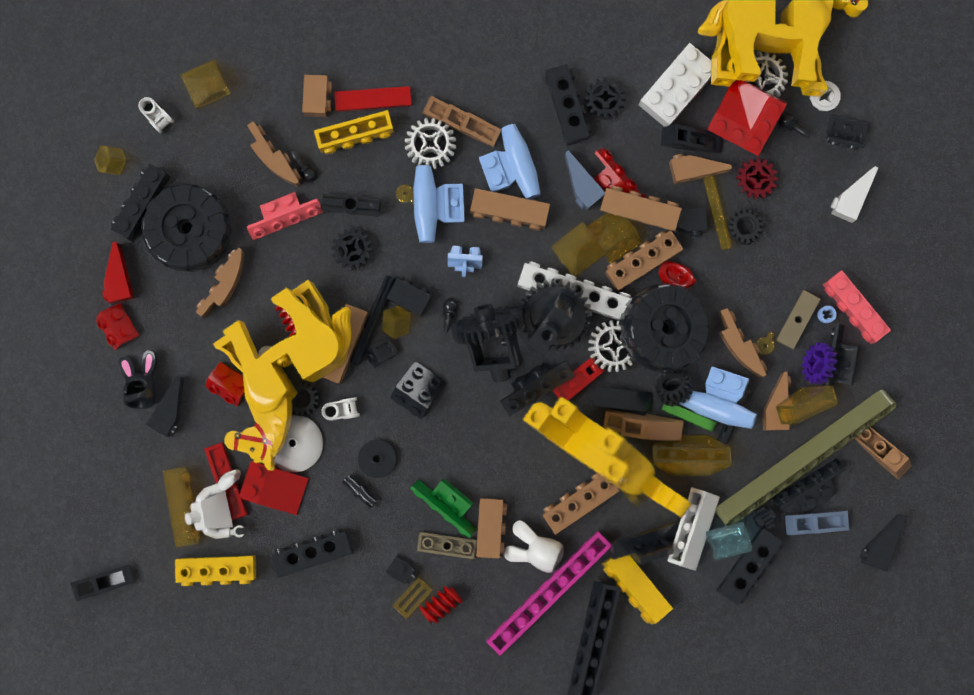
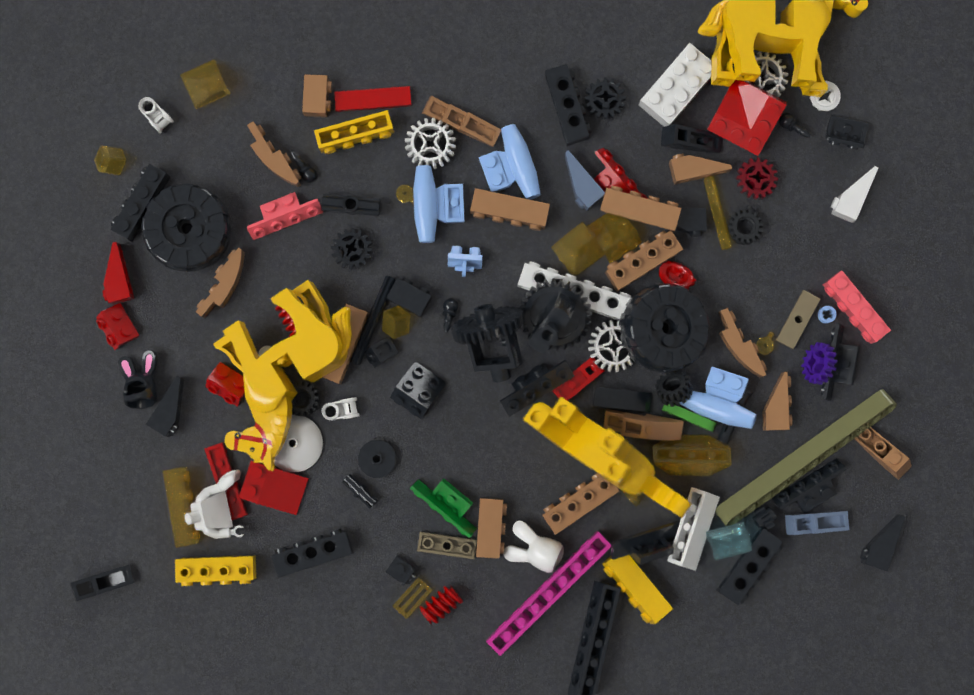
(806, 403): clear yellow slope -> none

